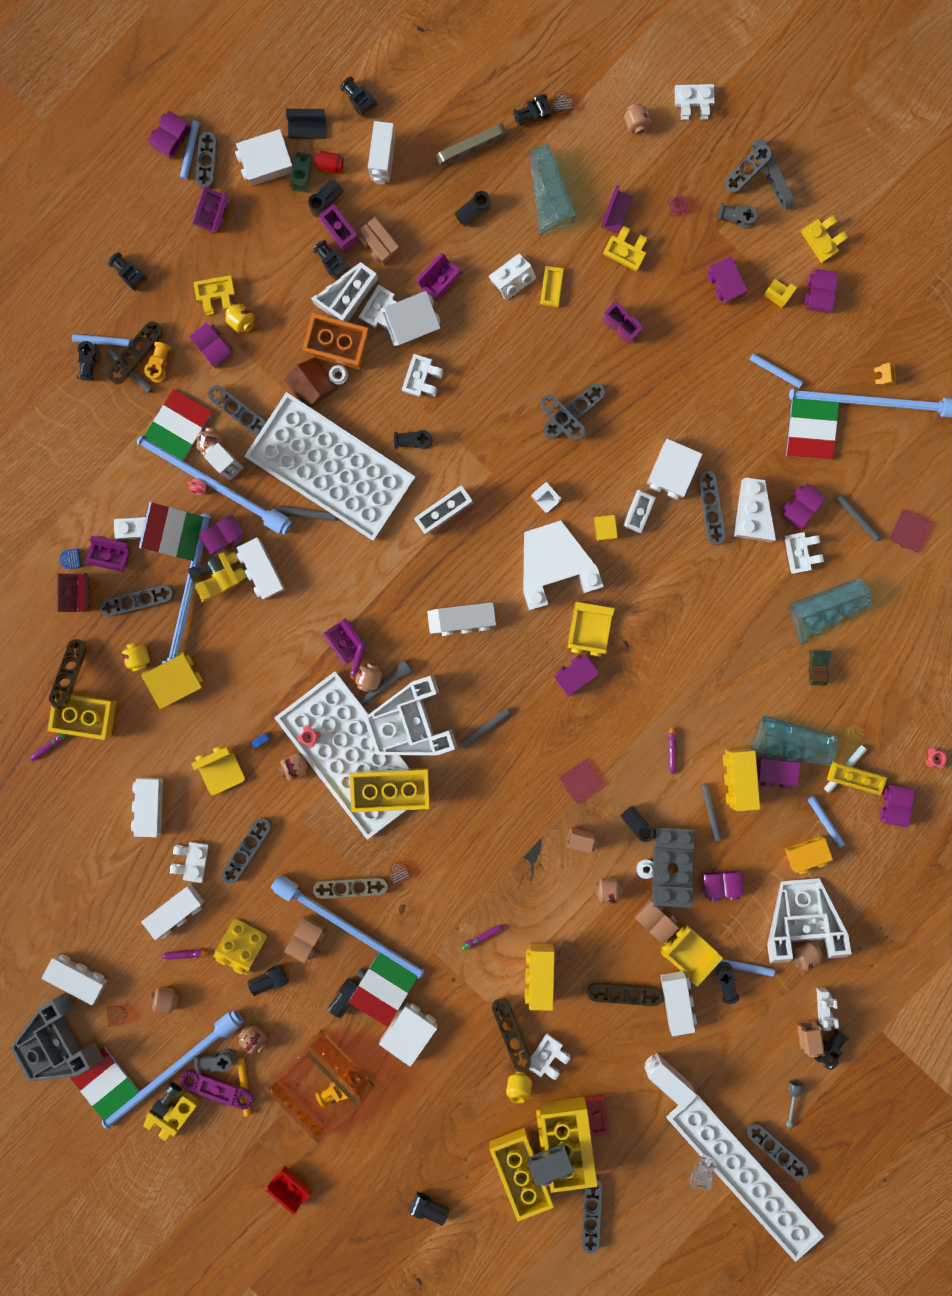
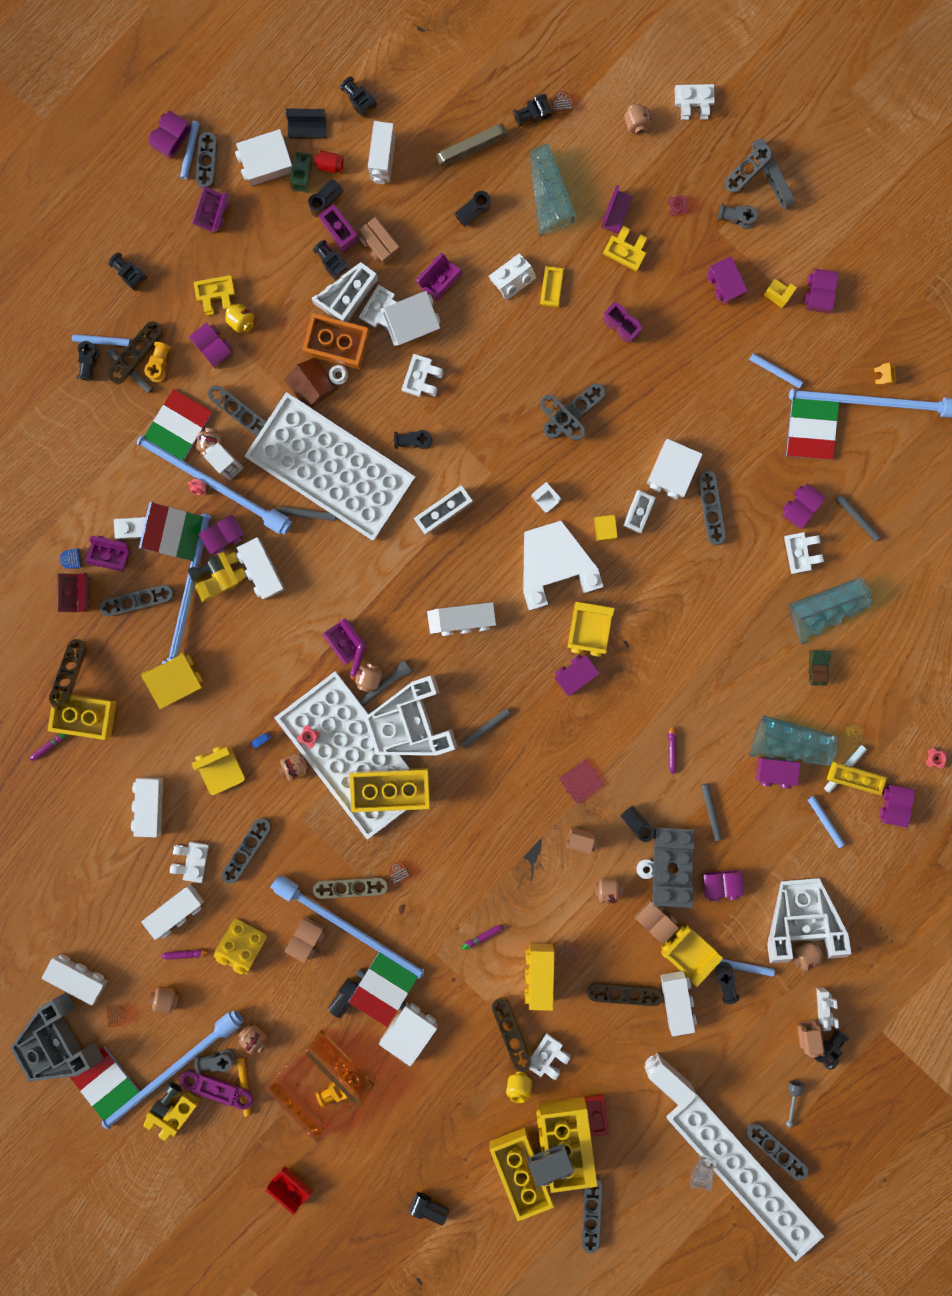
(136, 656): yellow head -> none
(272, 978): black piece -> none
(741, 779): yellow brick -> none
(754, 512): white wedge -> none
(808, 855): light orange brick -> none
(819, 239): yellow plate -> none
(910, 530): clear pink piece -> none

